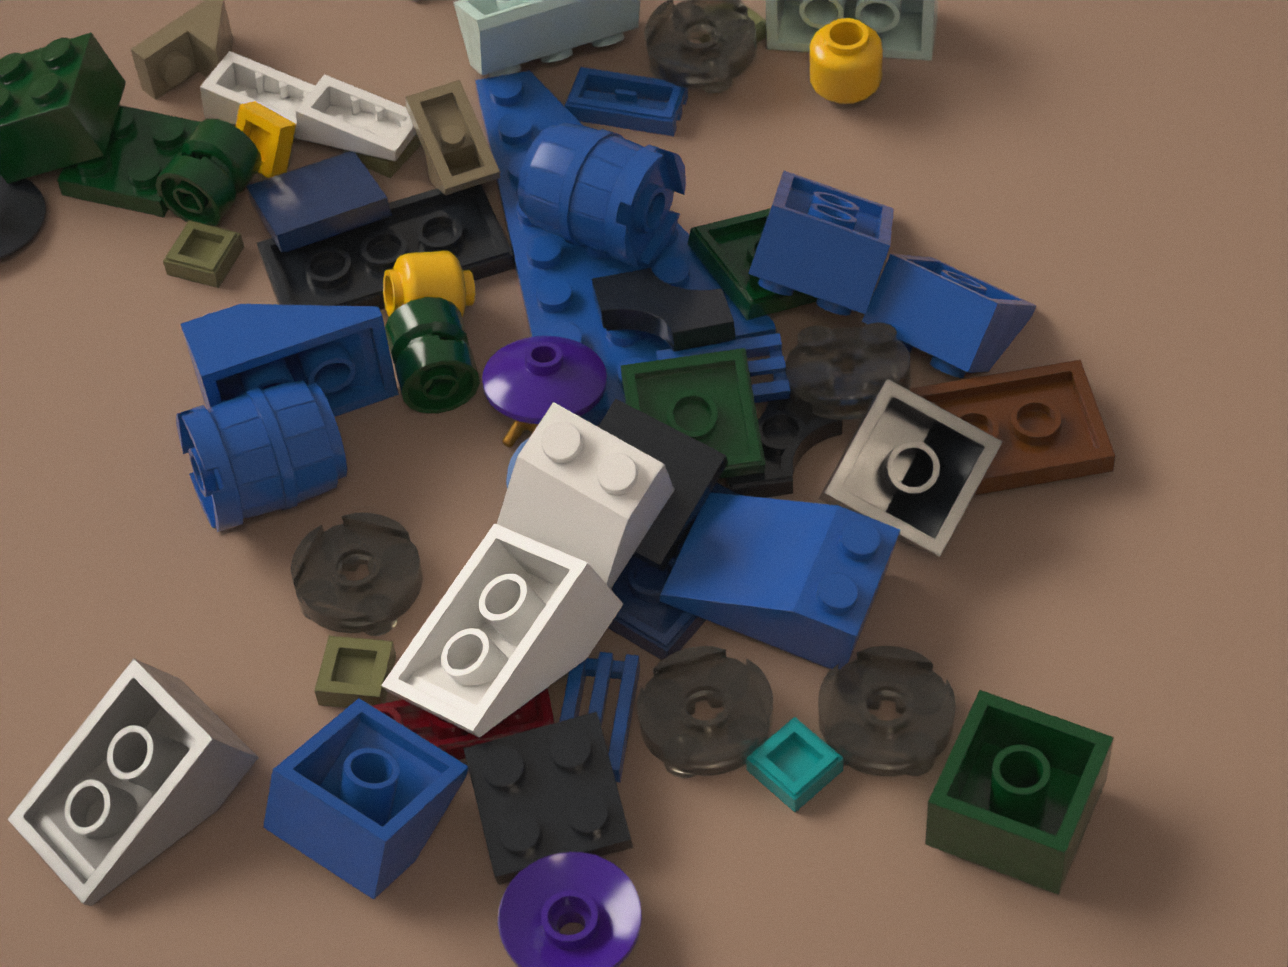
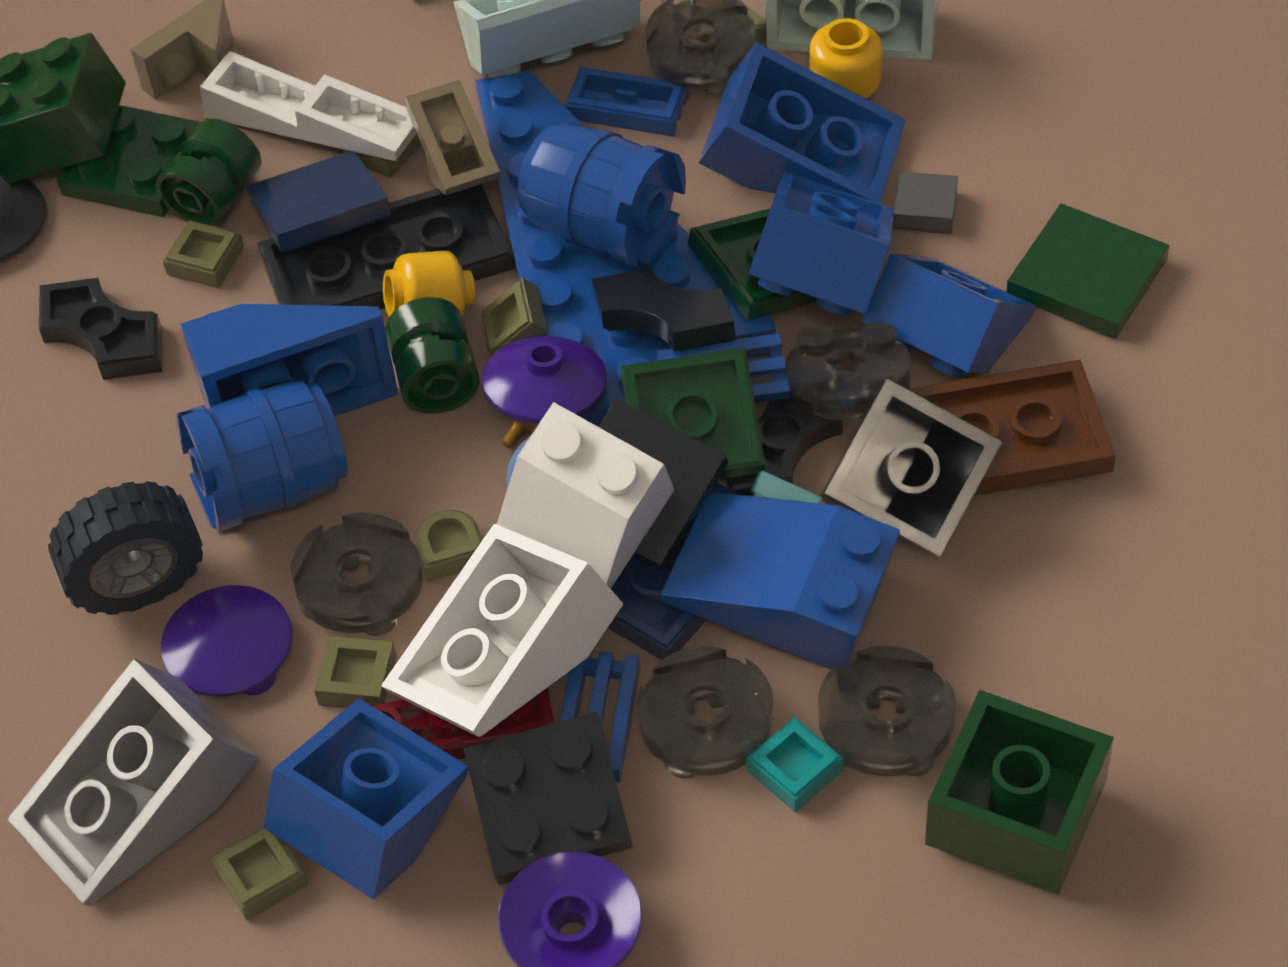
(118, 338): none -> black tile
(125, 547): none -> black wheel
(227, 641): none -> dark purple dish
(258, 872): none -> olive tile
(270, 134): yellow plate -> none
(446, 542): none -> olive tile
(514, 316): none -> olive tile
(772, 487): none -> teal tile
(800, 123): none -> blue slope
(925, 202): none -> dark grey tile
(1088, 270): none -> dark green tile

